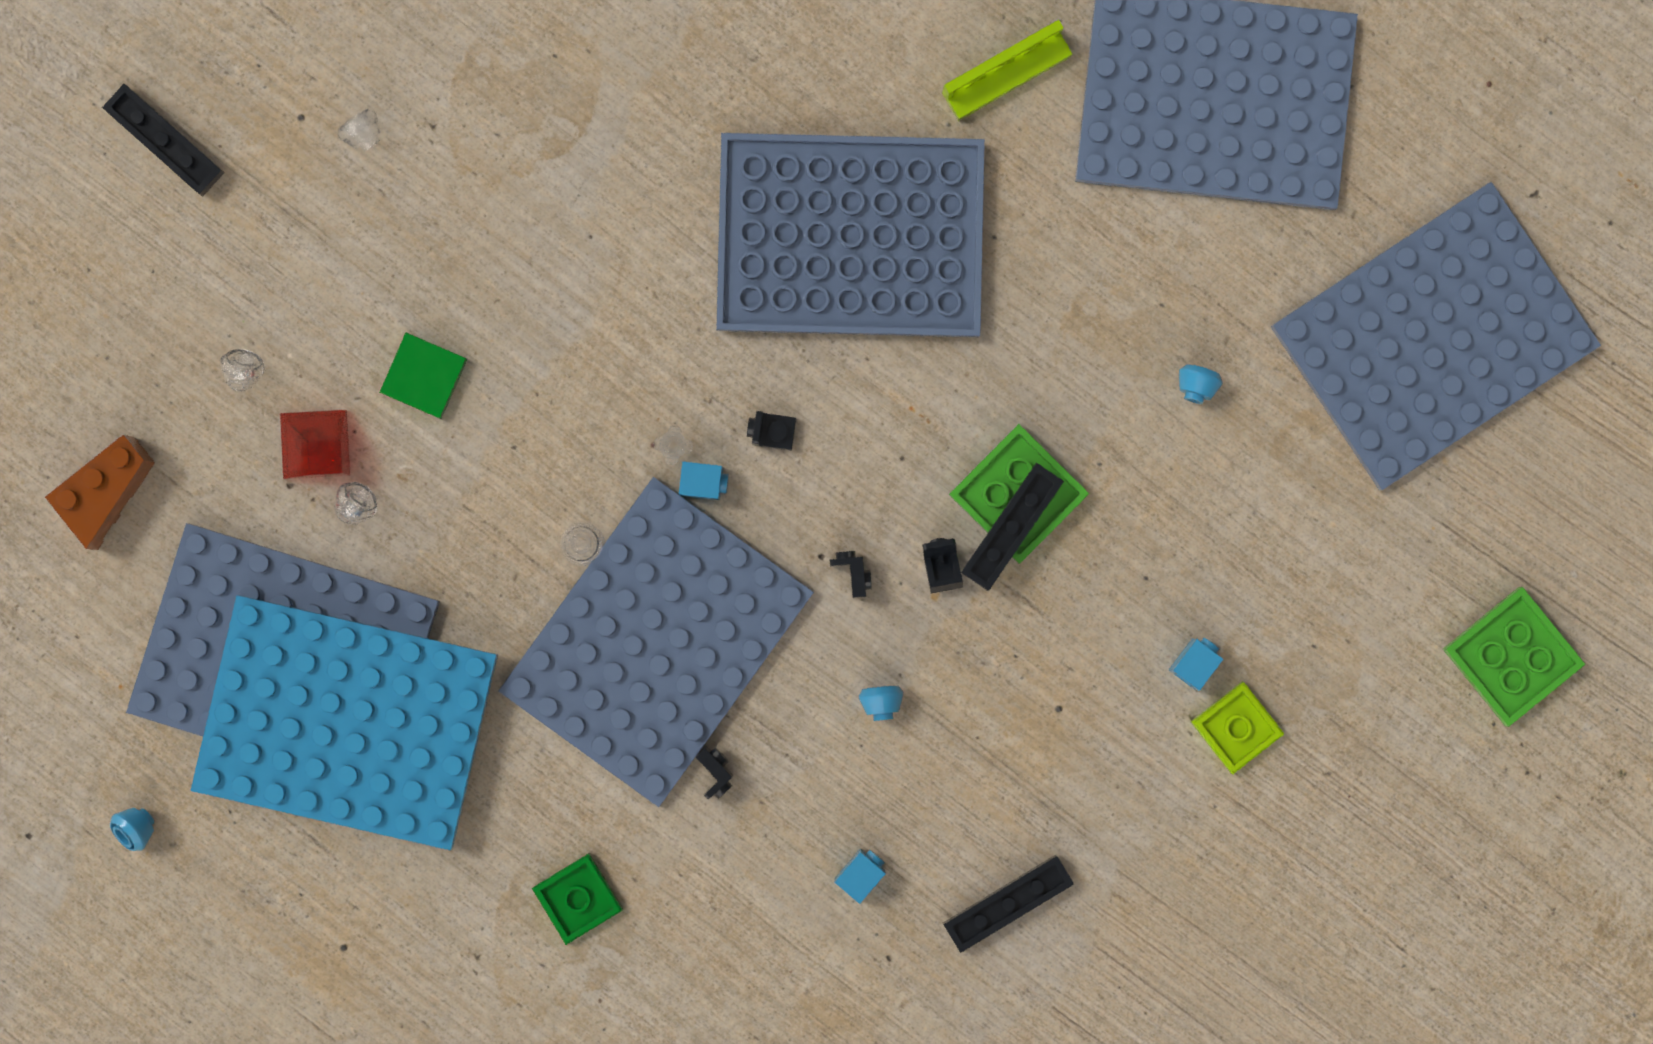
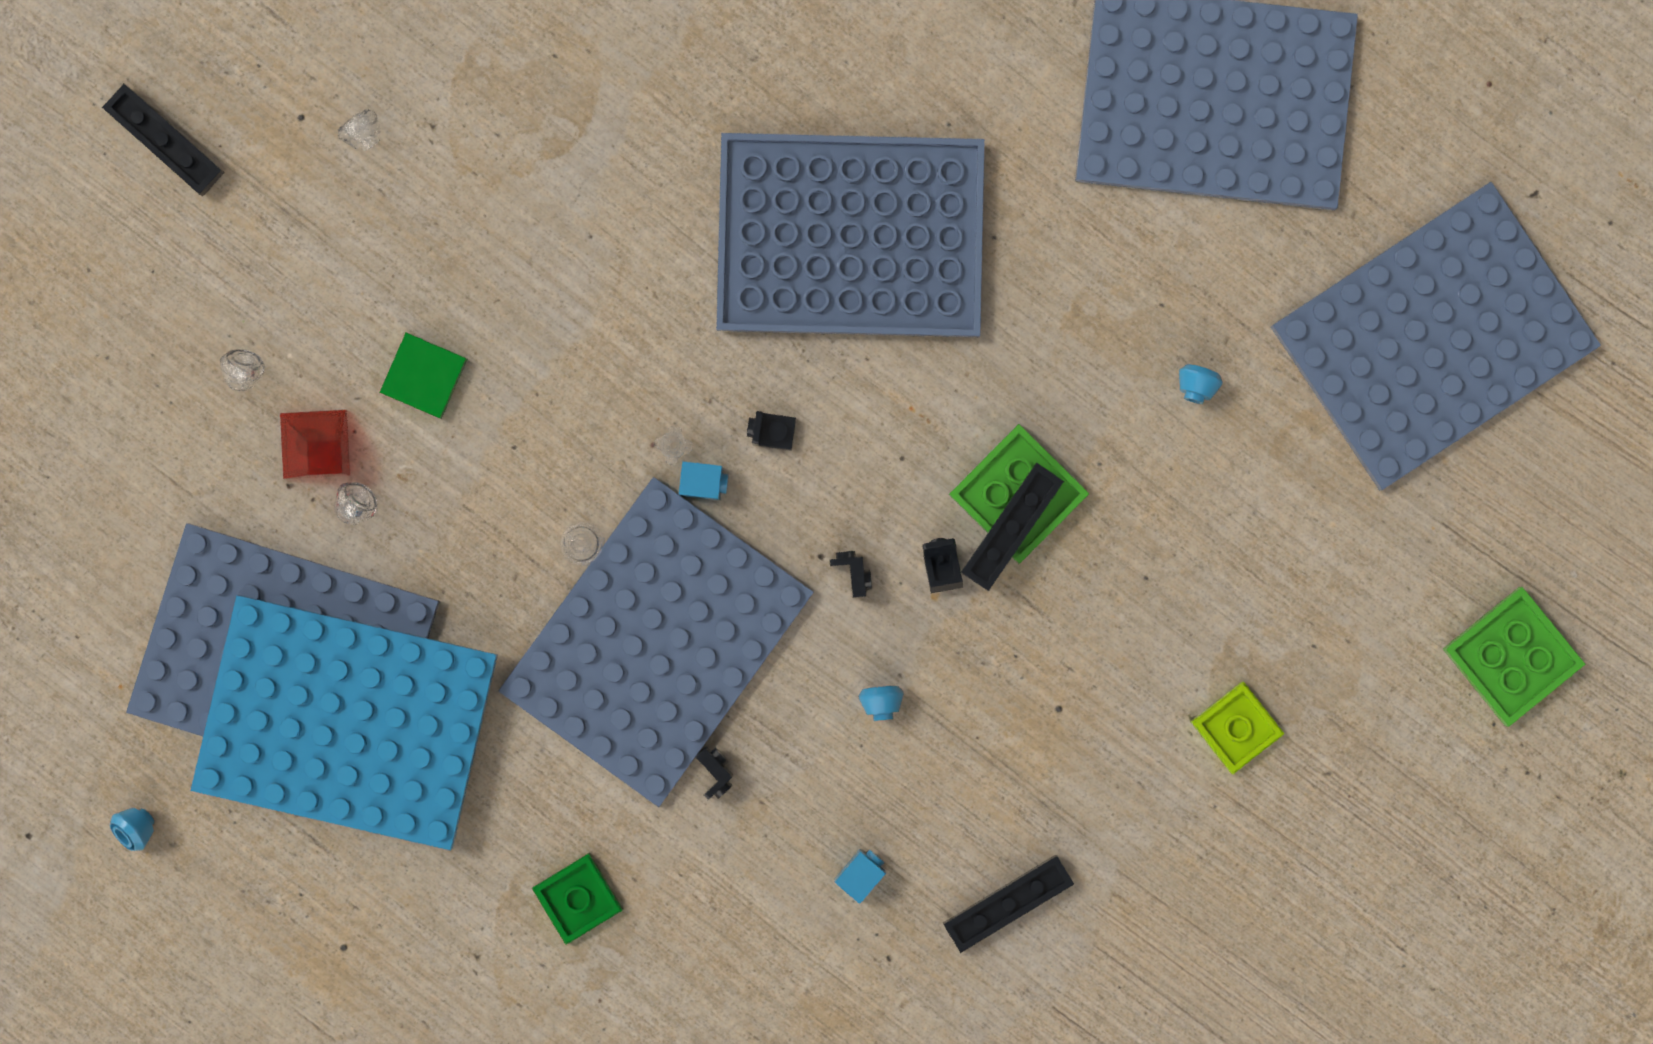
(100, 489): dark orange wedge -> none
(1007, 71): lime fence -> none
(1196, 663): dark azure brick -> none

